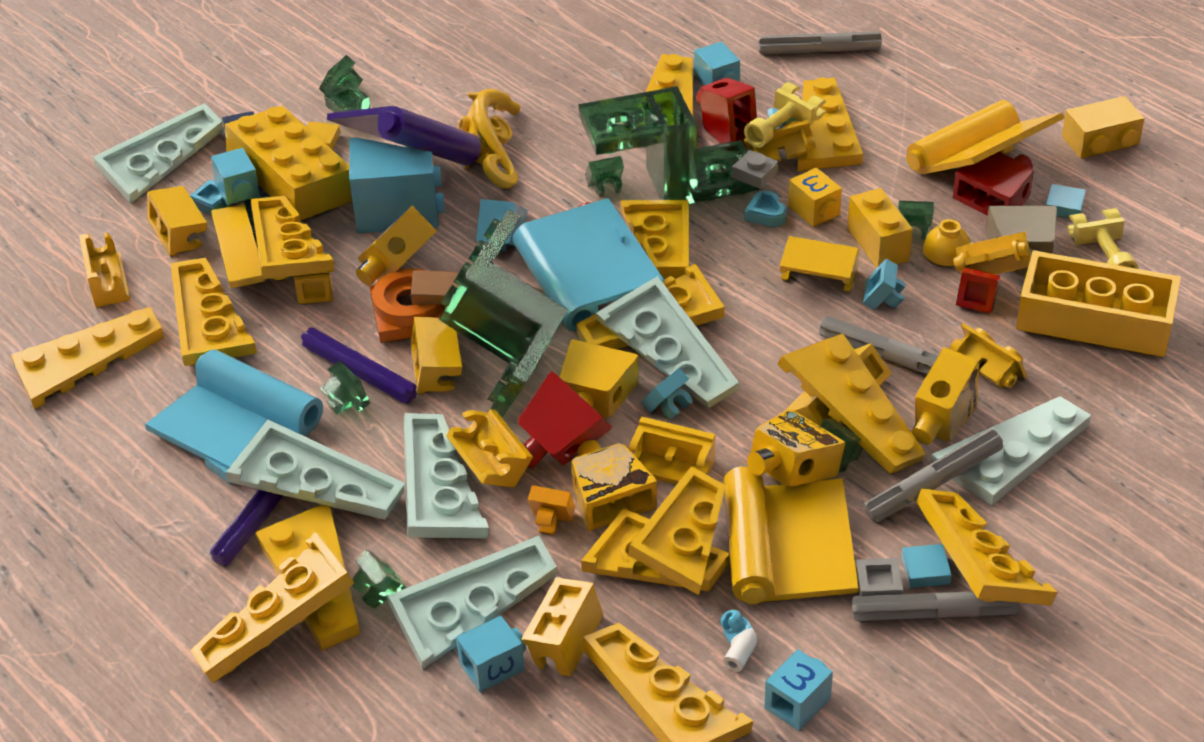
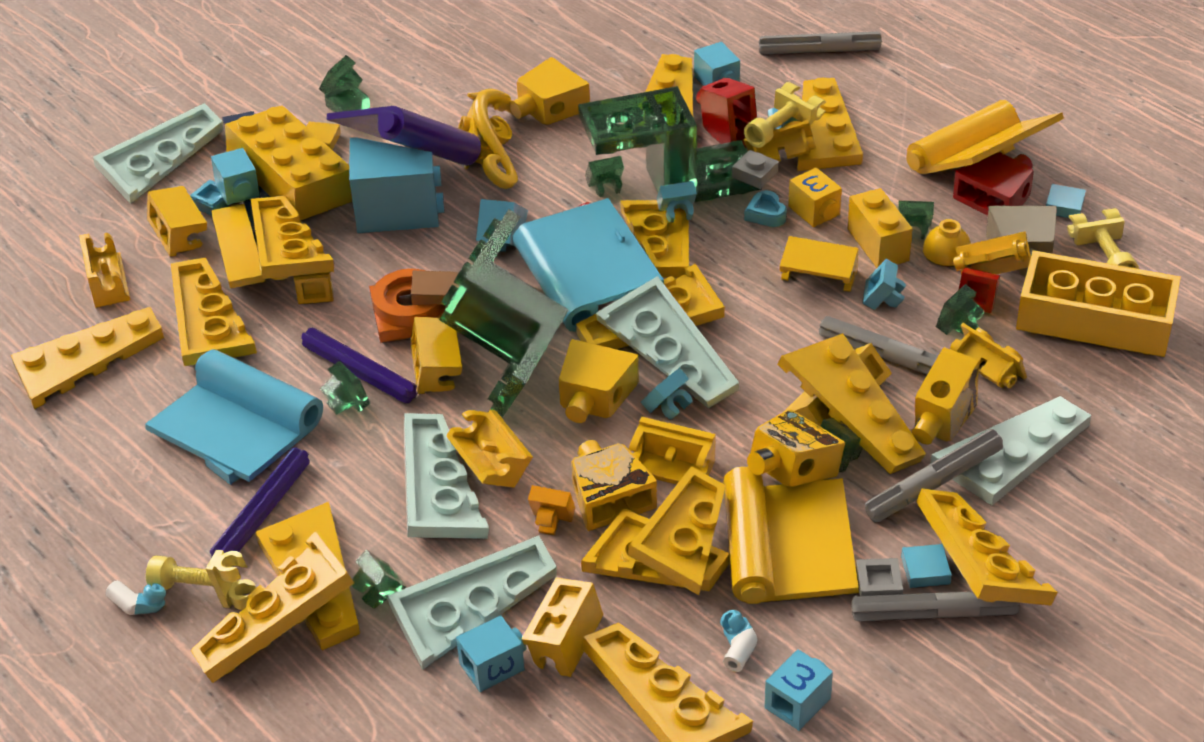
(137, 603): none -> arm
(218, 574): none -> light yellow bar
(306, 470): light aqua wing -> none
(394, 246): yellow torso -> none
(550, 93): none -> yellow torso
(559, 422): red torso -> none
(677, 196): none -> medium azure tile
(958, 310): none -> clear green tile
(1102, 127): yellow brick -> none

